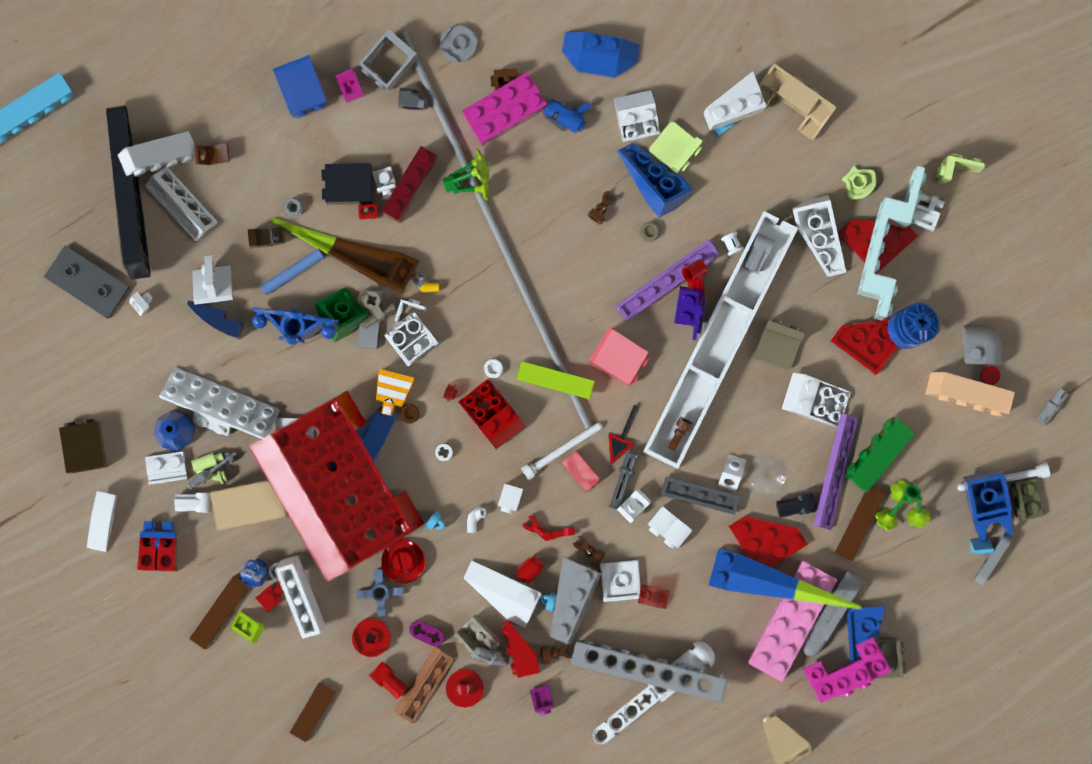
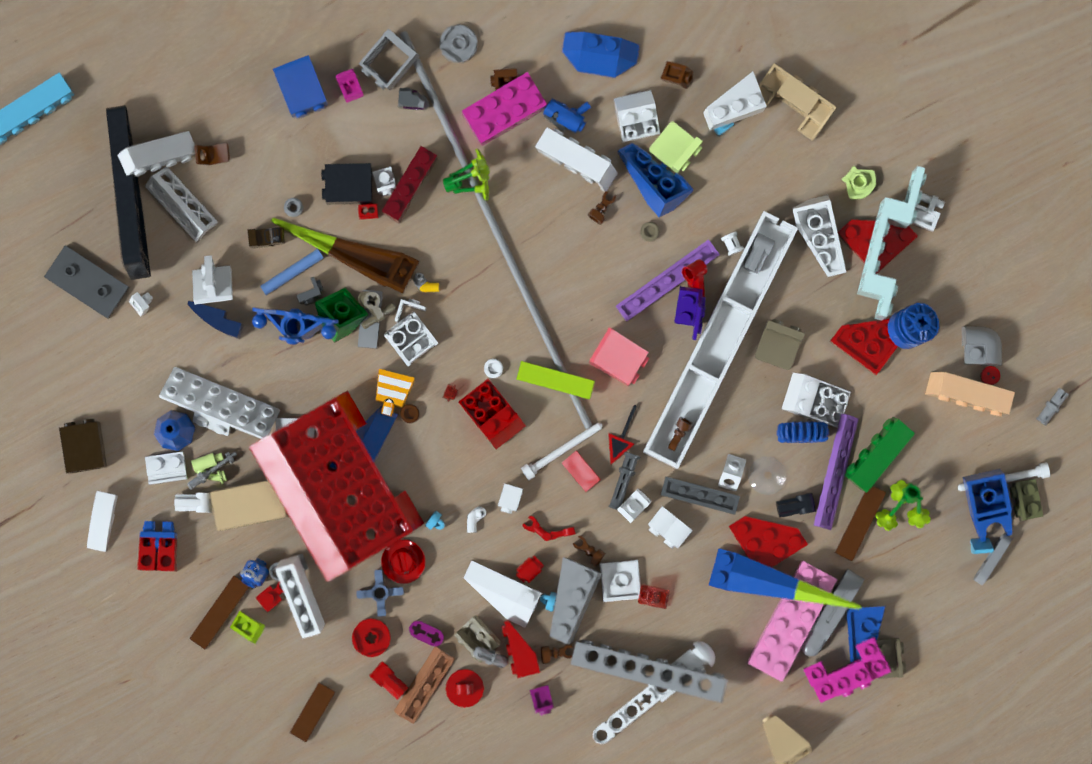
(309, 296): none -> dark grey bracket
(445, 447): white bush -> none
(577, 158): none -> white wedge
(677, 74): none -> reddish brown bracket
(802, 432): none -> blue gear
(945, 172): yellowish green bracket -> none

